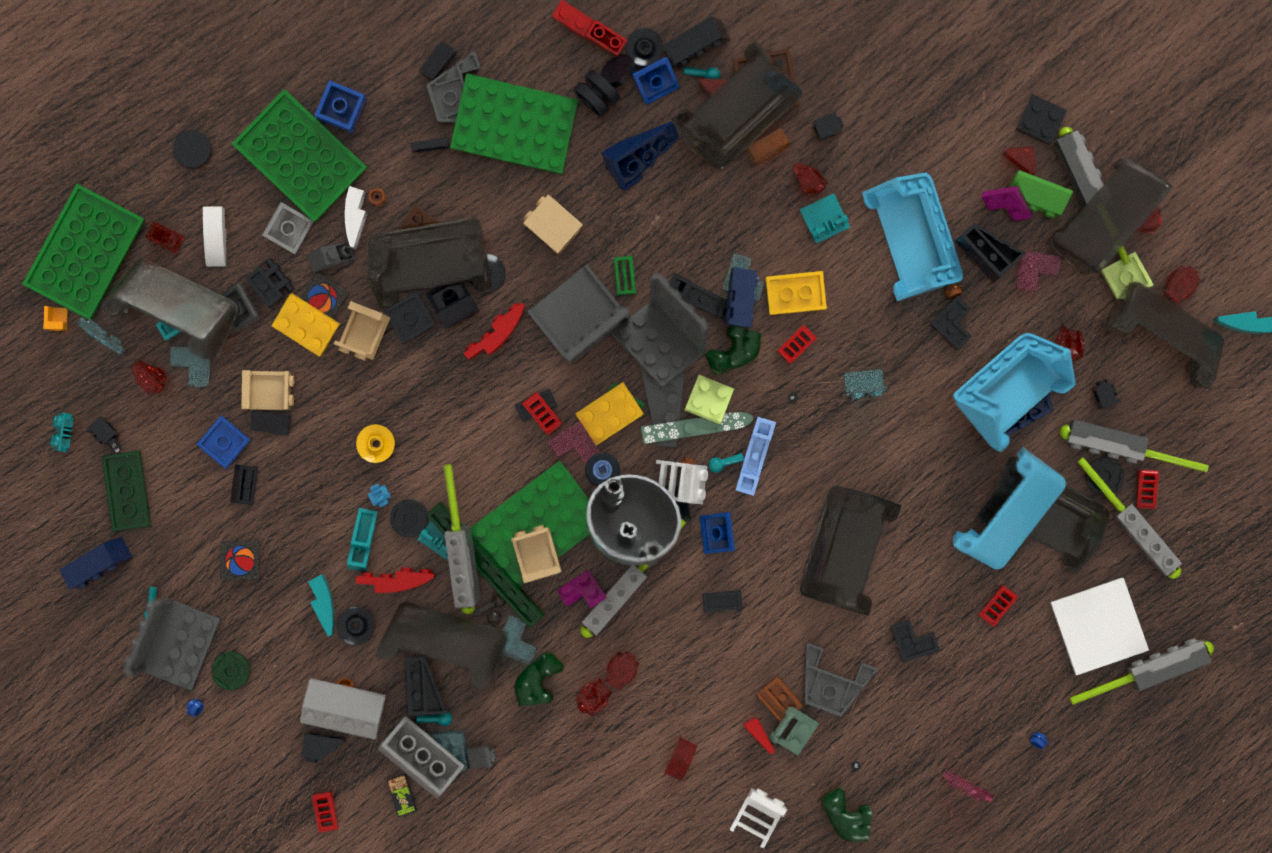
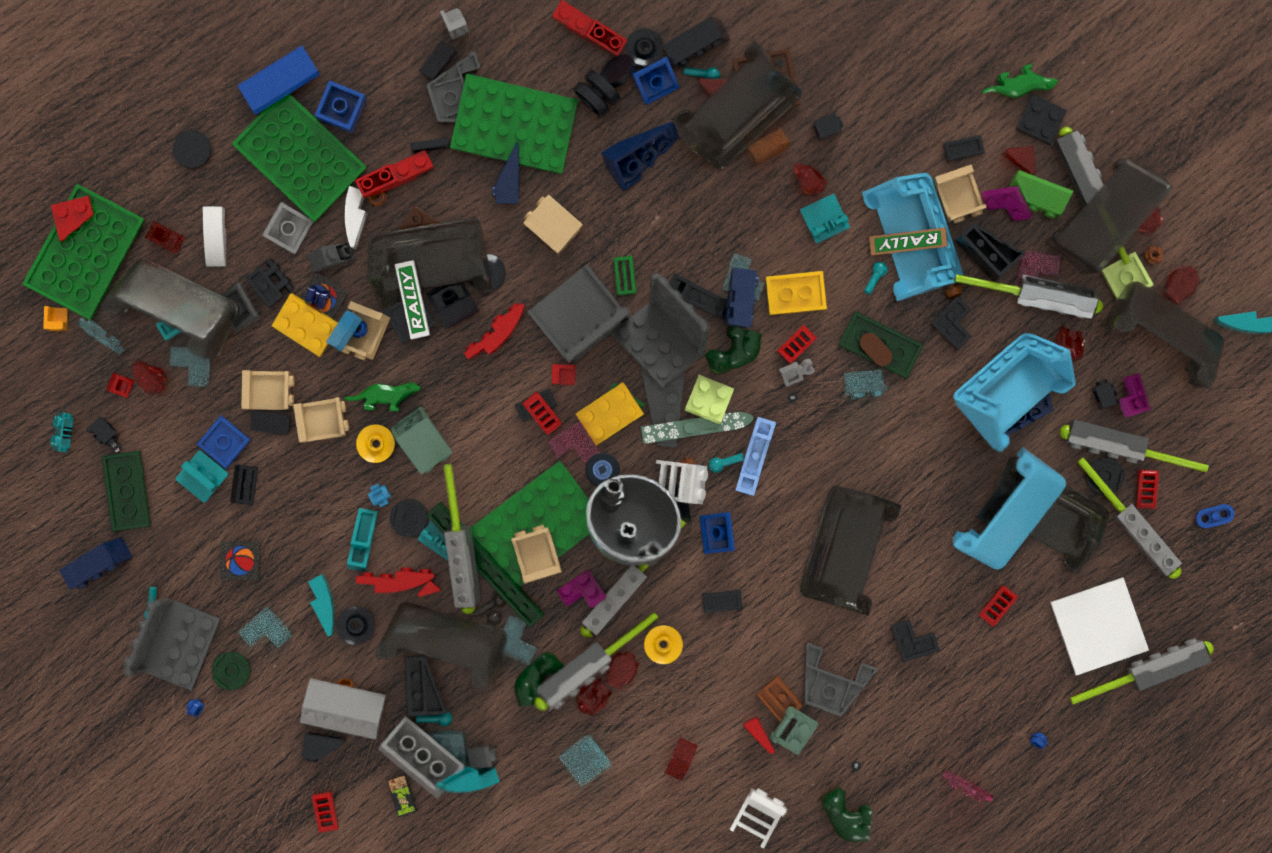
(71, 215): none -> red wing
(120, 385): none -> red slope
(201, 476): none -> teal bracket
(265, 624): none -> clear light blue plate
(278, 80): none -> blue tile
(317, 297): none -> clear blue wheel
(321, 420): none -> tan panel
(344, 330): none -> dark azure slope
(362, 332): none -> blue plate
(385, 394): none -> green animal
(394, 175): none -> red slope
(412, 299): none -> tile
(421, 440): none -> sand green slope
(429, 588): none -> red slope
(455, 23): none -> light grey panel
(469, 780): none -> teal slope
(507, 184): none -> dark blue slope
(563, 374): none -> red panel
(582, 670): none -> piece
(585, 760): none -> clear light blue bracket
(670, 652): none -> yellow dish
(793, 373): none -> light grey plate
(875, 349): none -> reddish brown tile
(879, 269): none -> teal bar
(903, 348): none -> dark green tile
(908, 241): none -> tile
(959, 194): none -> tan panel
(963, 148): none -> black tile
(1021, 84): none -> green animal
(1046, 294): none -> piece
(1137, 399): none -> magenta plate
(1149, 255): none -> dark orange plate
(1213, 516): none -> blue plate

